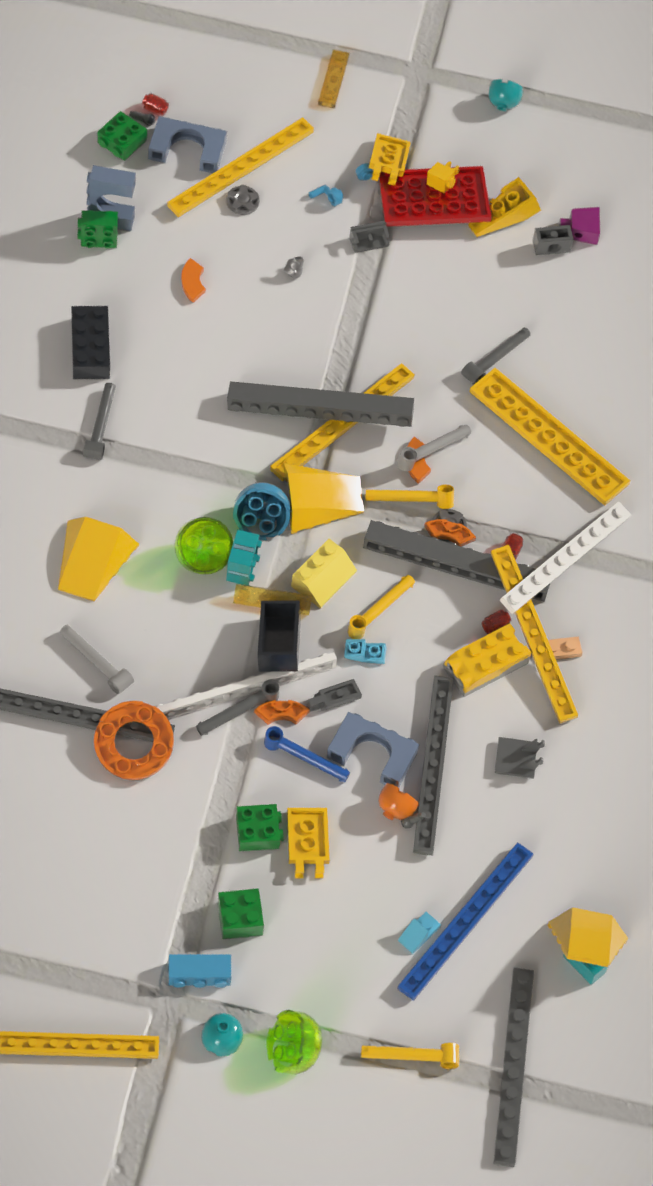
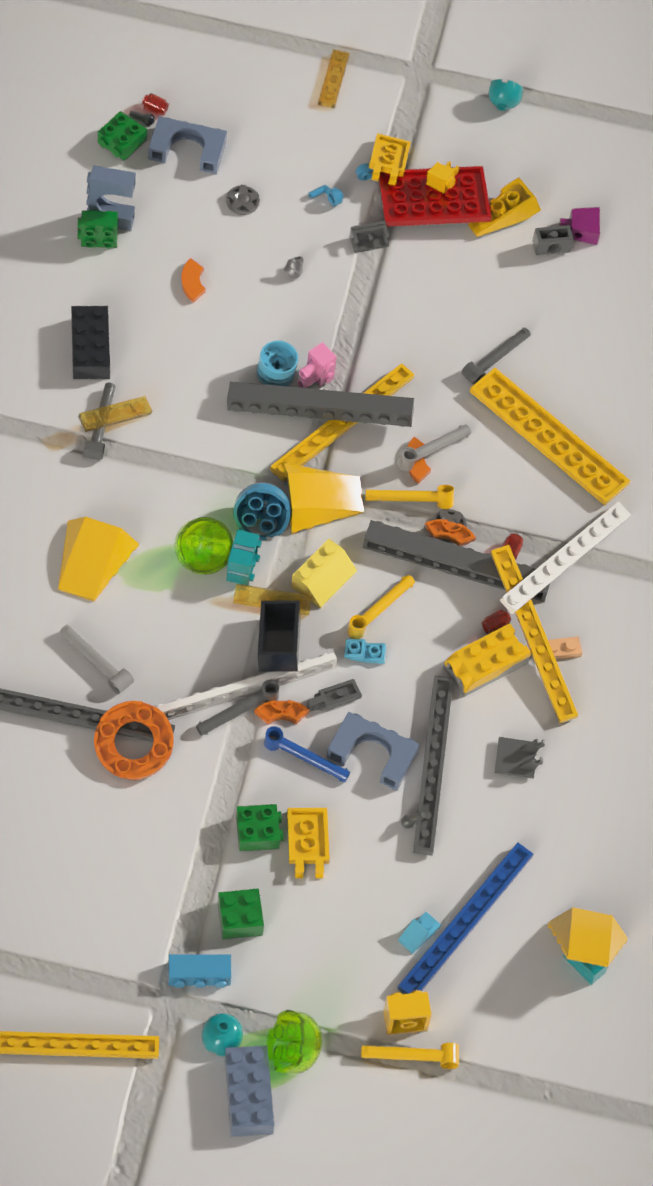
(115, 413): none -> clear yellow plate
(240, 167): yellow plate -> none
(249, 1091): none -> sand blue brick
(277, 364): none -> medium azure wheel
(319, 367): none -> bright pink brick
(396, 803): orange cylinder -> none
(407, 1012): none -> yellow brick
(513, 1067): dark grey plate -> none

